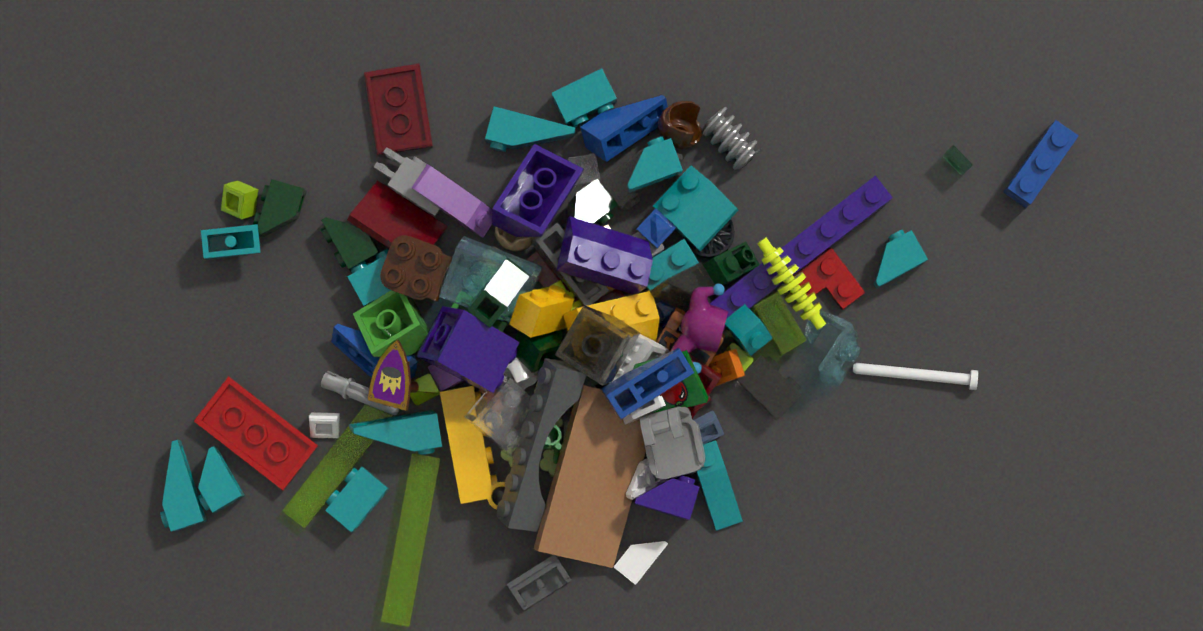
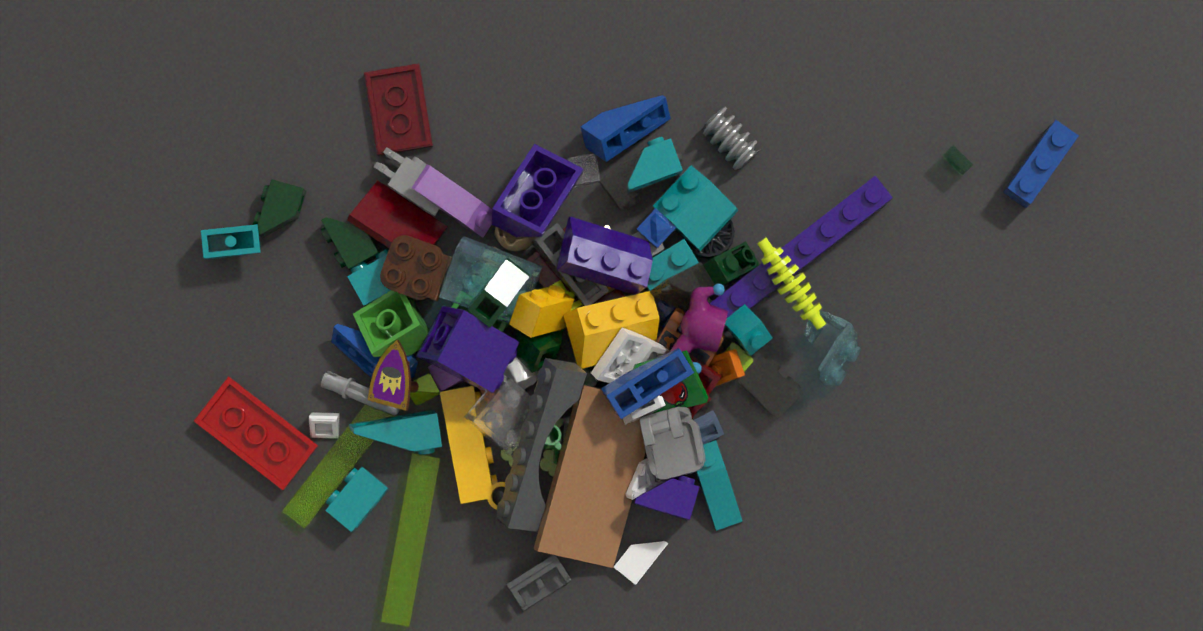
(180, 495): teal slope -> none
(217, 483): teal slope -> none
(239, 199): lime slope -> none
(518, 130): teal slope -> none
(584, 98): teal brick -> none
(592, 204): slope -> none
(597, 344): clear smoke slope -> none
(681, 124): reddish brown hair -> none
(779, 323): clear neon green brick -> none
(832, 274): red plate -> none
(899, 257): teal slope -> none
(918, 374): white bar -> none

